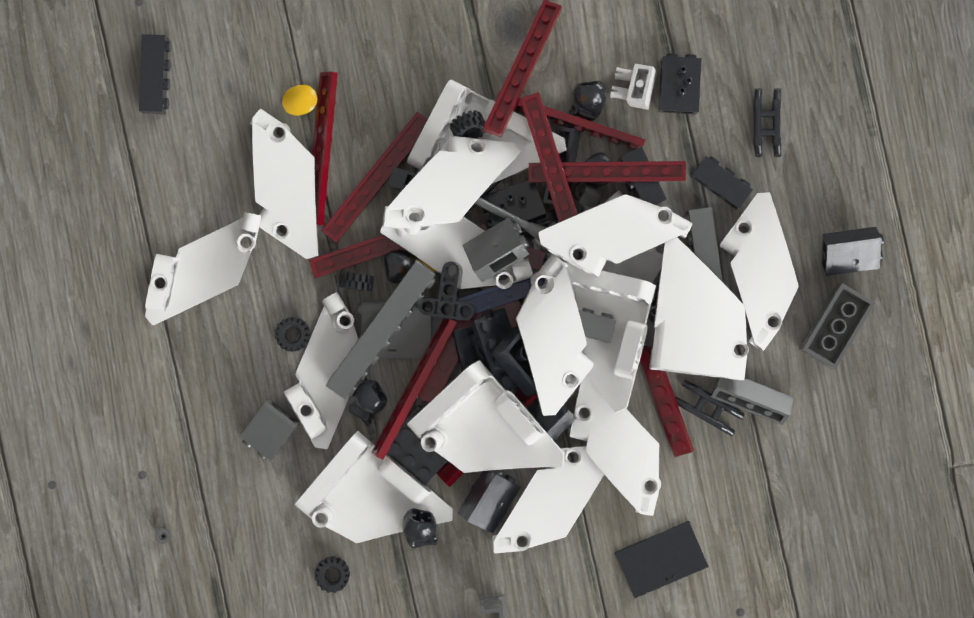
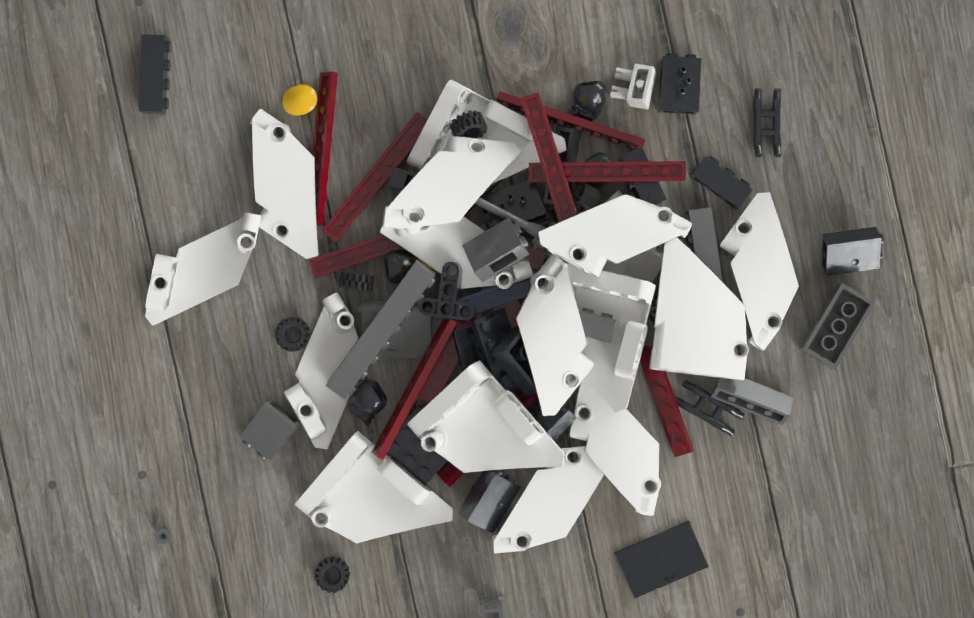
(419, 528): black piece -> none
(522, 68): dark red plate -> none

